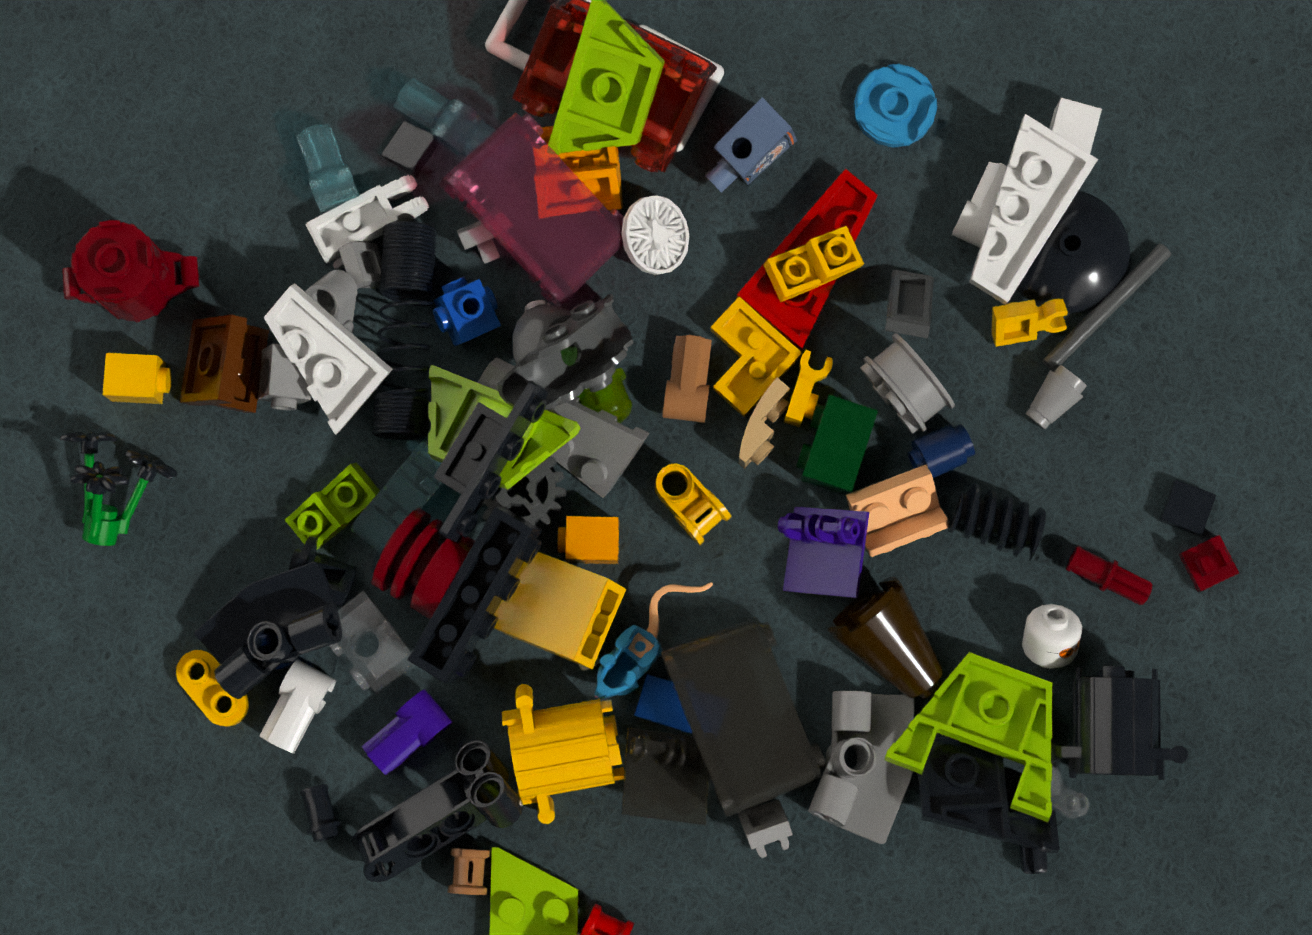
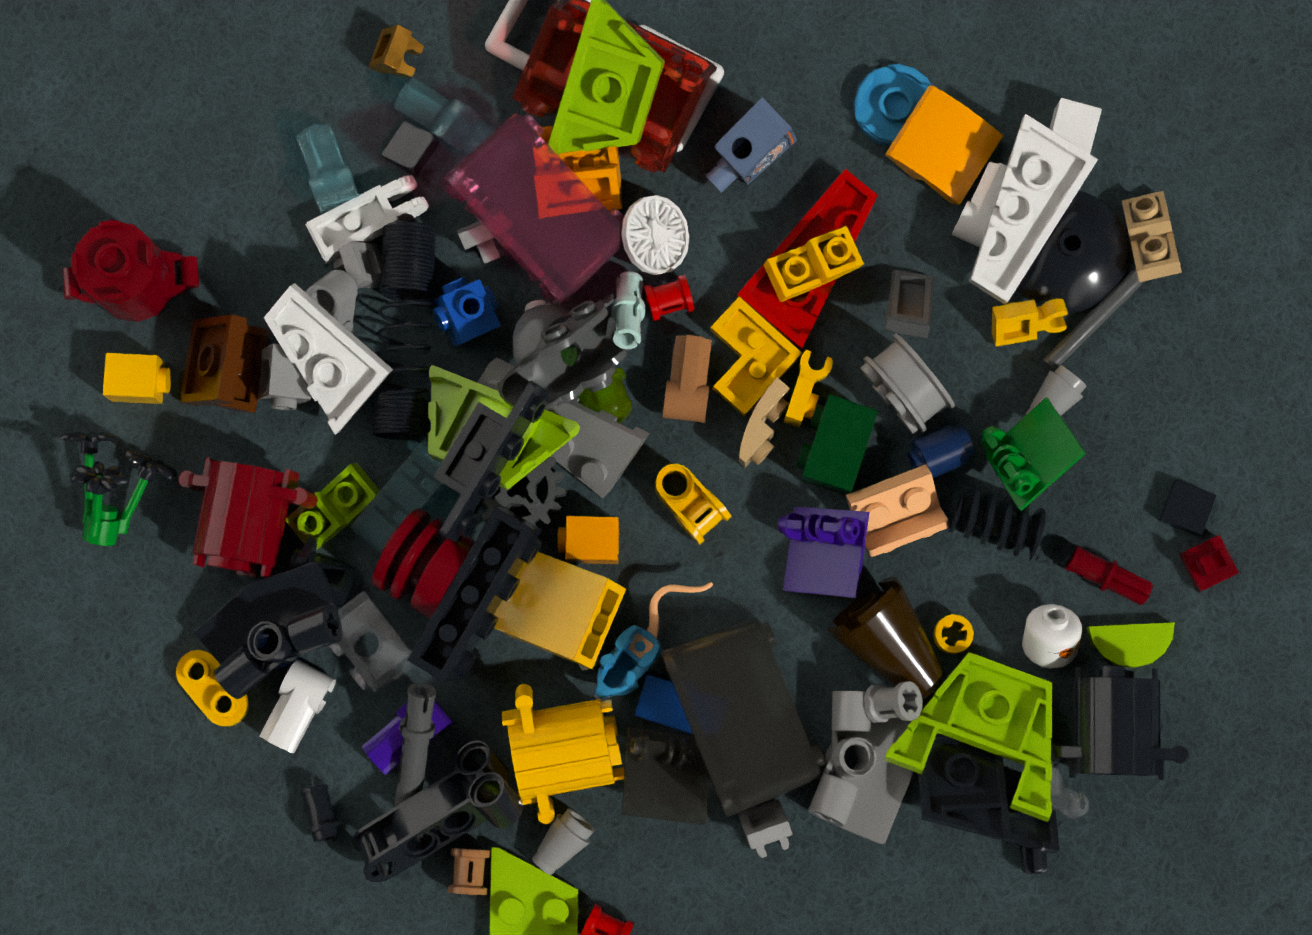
(243, 514): none -> dark red container
(390, 52): none -> pearl gold tile
(416, 731): none -> dark grey pin
(563, 841): none -> light grey cone
(628, 310): none -> light aqua pin
(669, 298): none -> red bush
(893, 702): none -> light grey bush
(944, 144): none -> light orange slope
(959, 645): none -> yellow bush
(1032, 452): none -> green hinge
(1132, 643): none -> lime tile
(1151, 236): none -> tan slope

